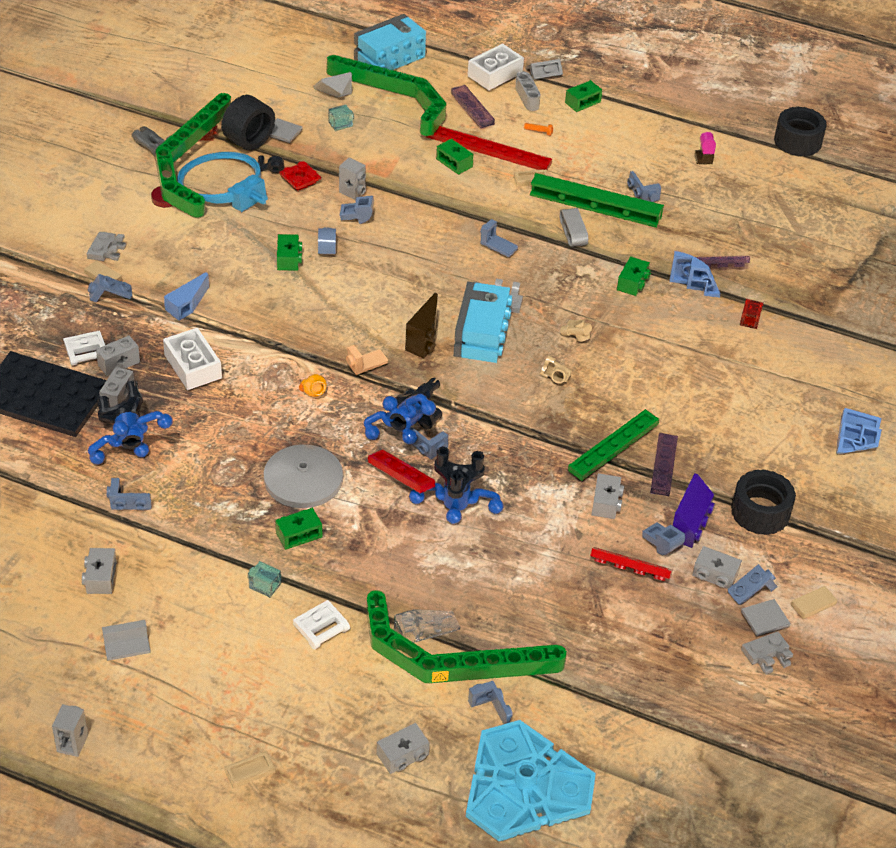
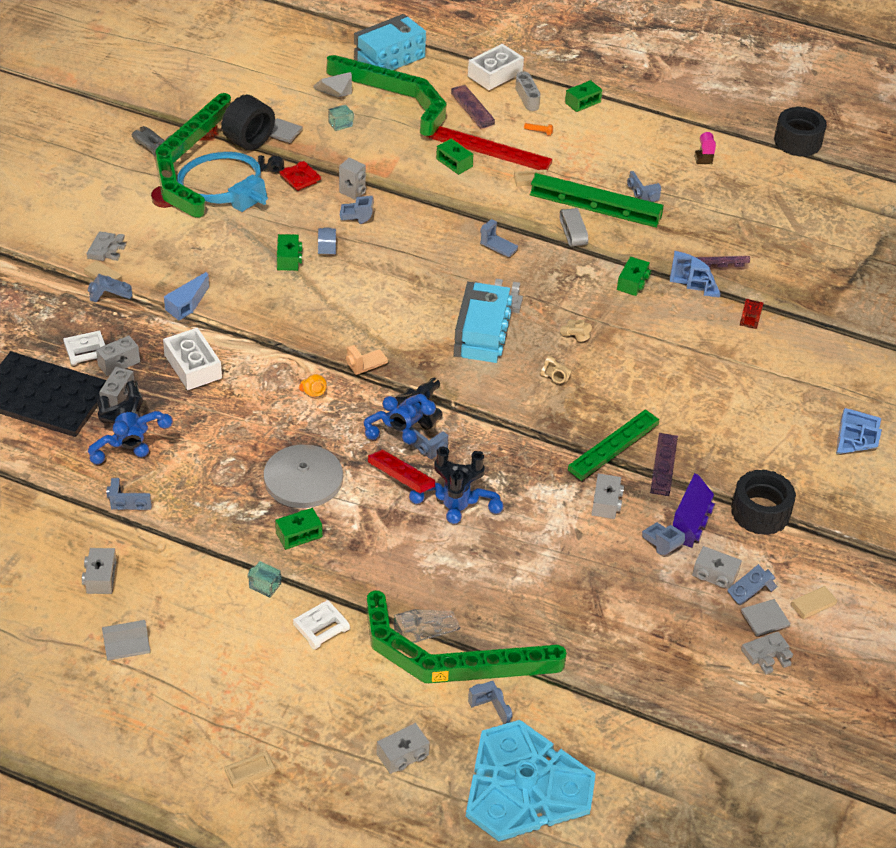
(70, 730): light grey brick -> none
(422, 329): dark brown slope -> none
(545, 69): light grey panel -> none
(639, 566): red plate -> none

